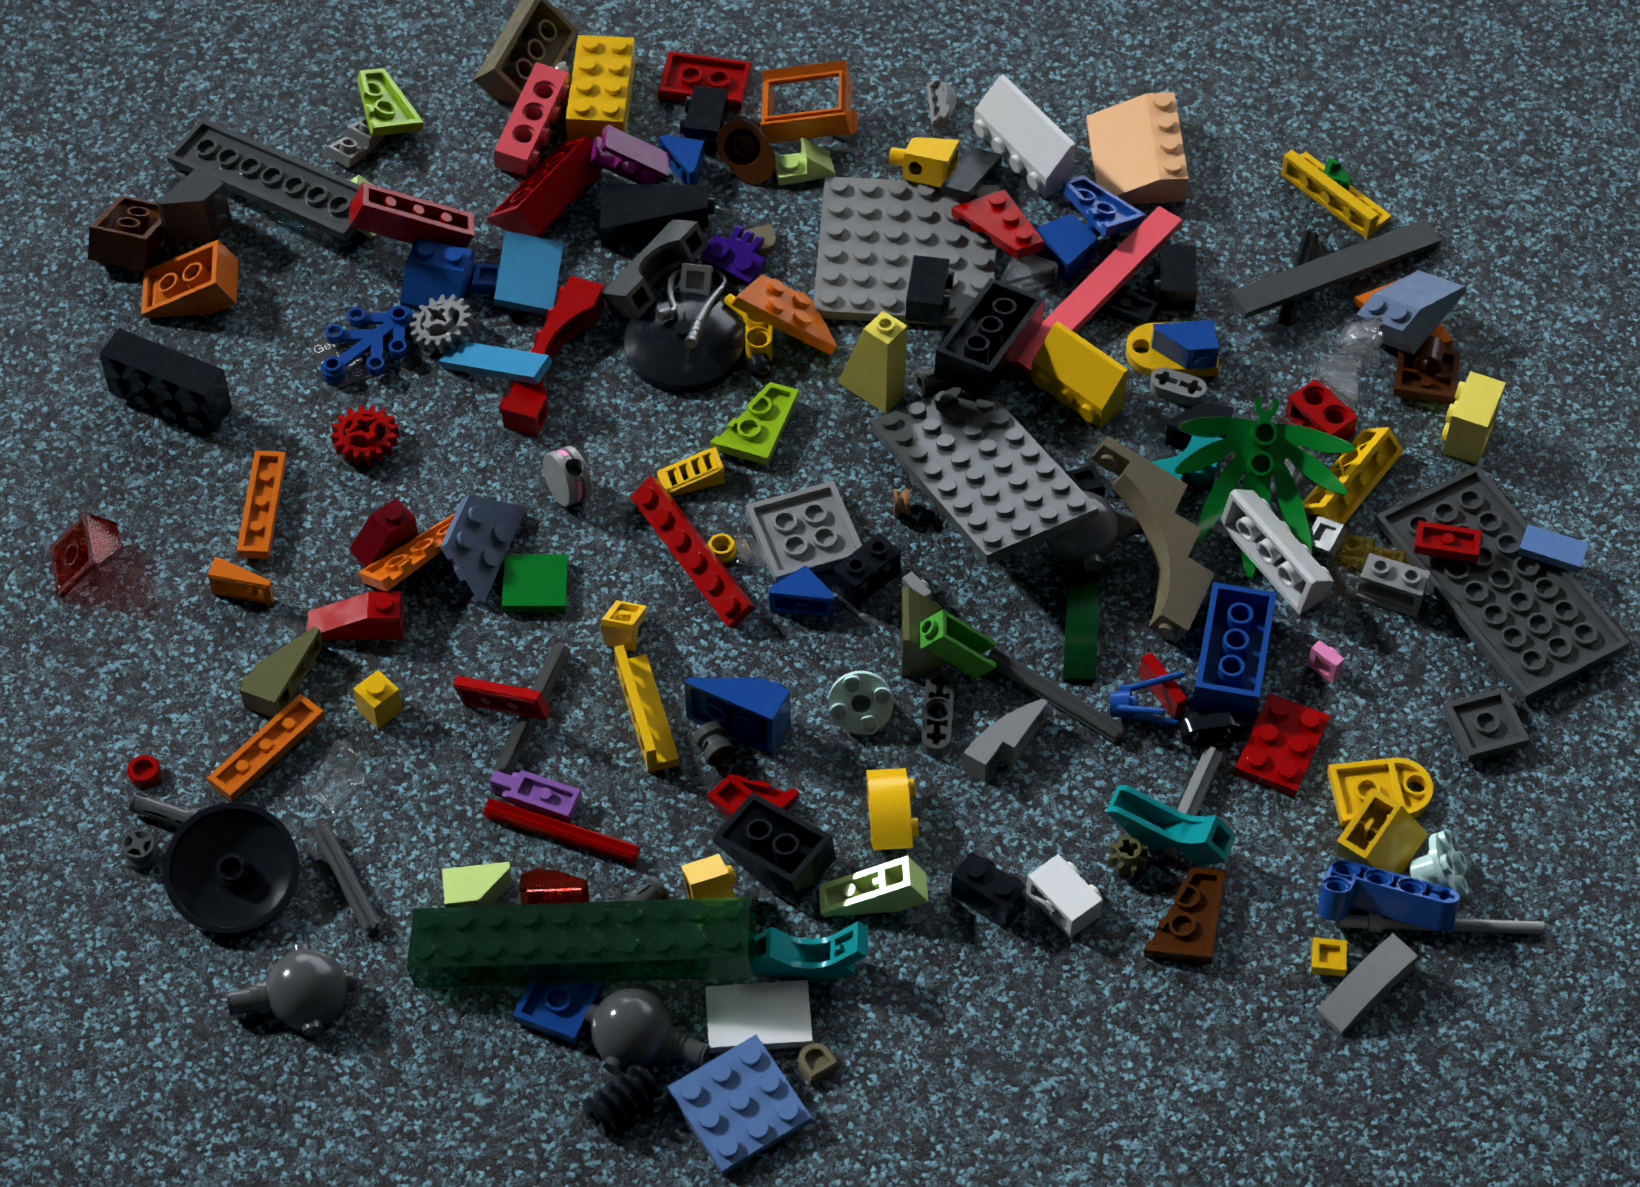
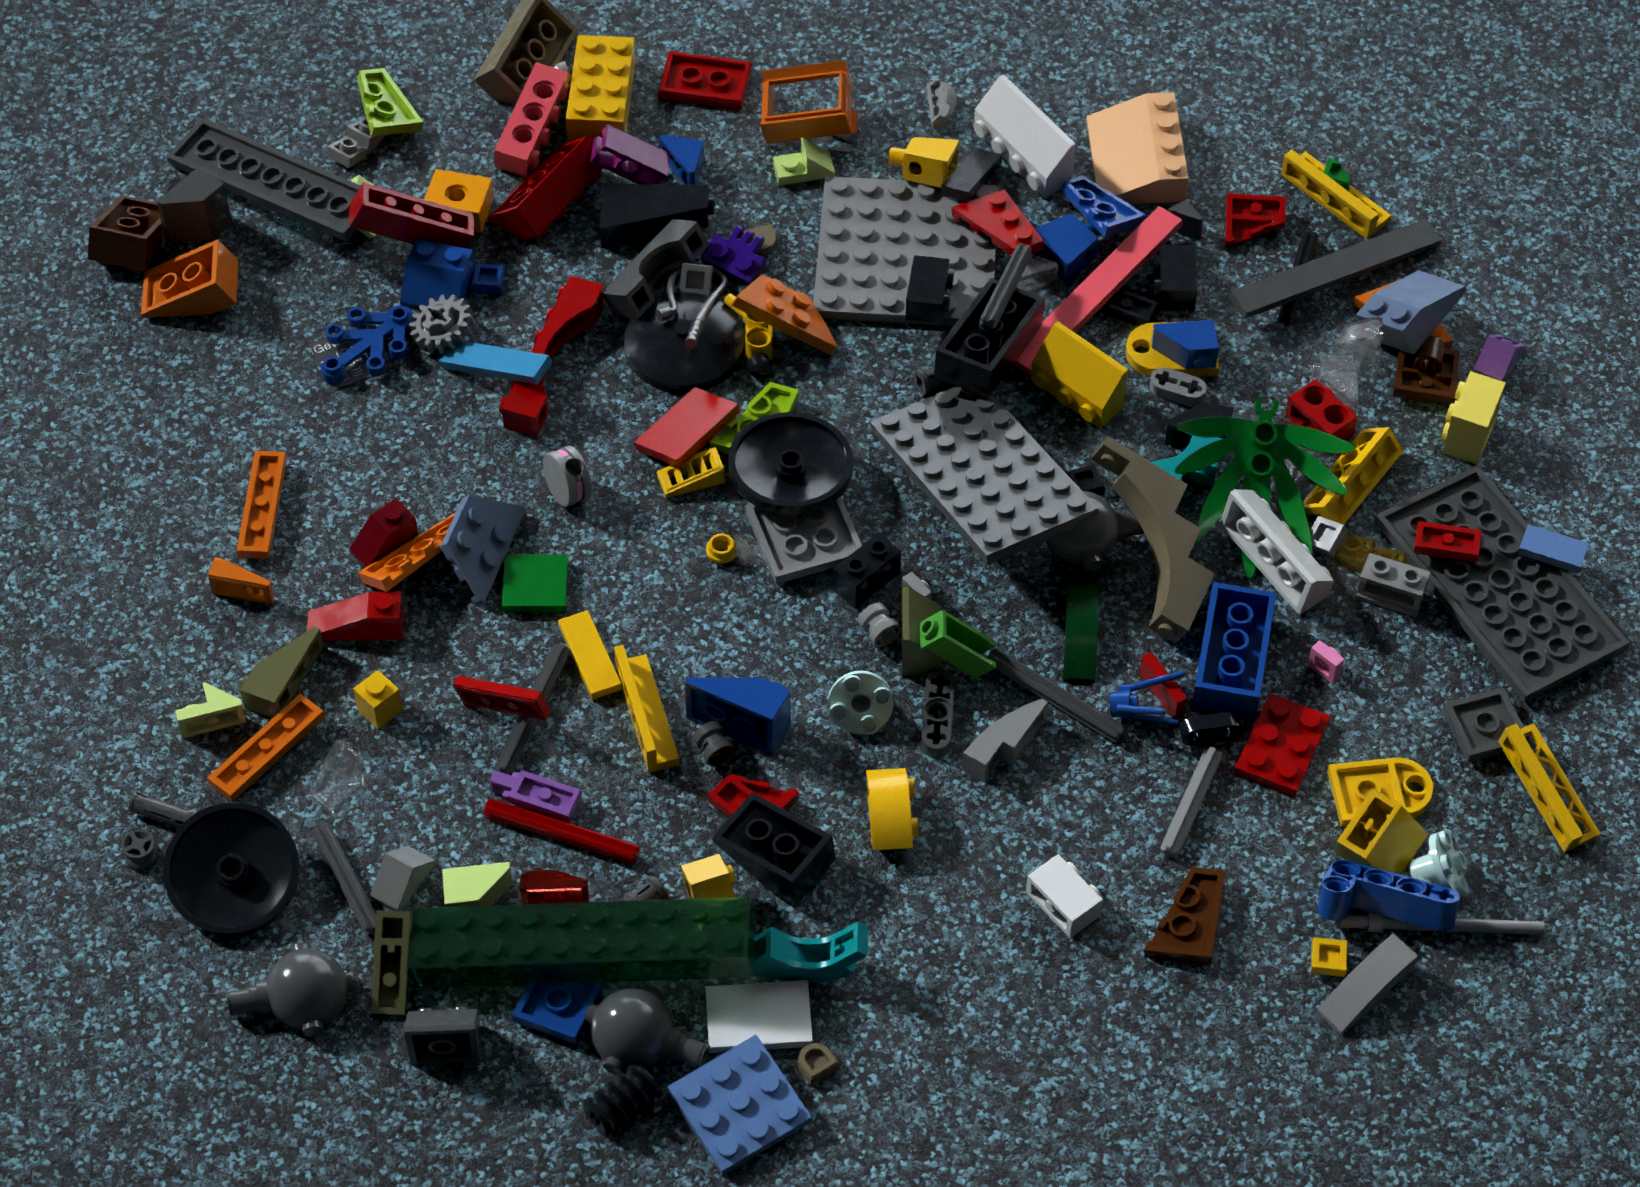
(82, 551): clear red slope -> none
(144, 771): red tile -> none
(166, 381): black brick -> none
(217, 713): none -> yellowish green slope
(364, 435): red gear -> none
(390, 970): none -> olive slope
(400, 877): none -> light grey slope
(443, 1036): none -> dark grey slope
(462, 192): none -> light orange brick
(528, 273): dark azure tile -> none
(589, 655): none -> yellow tile
(622, 624): yellow slope -> none
(687, 427): none -> tile
(692, 552): red plate -> none
(705, 115): black brick -> none
(746, 151): reddish brown piece -> none
(790, 463): none -> black dish
(801, 594): blue slope -> none
(875, 890): yellowish green slope -> none
(877, 622): none -> light grey wheel
(878, 363): light yellow slope -> none
(901, 502): medium nougat bush -> none
(988, 890): black brick -> none
(1006, 286): none -> dark grey axle
(1127, 856): olive gear -> none
(1161, 827): teal arch -> none
(1191, 219): none -> dark grey slope
(1252, 217): none -> red wing
(1499, 357): none -> medium lavender slope
(1545, 791): none -> yellow fence

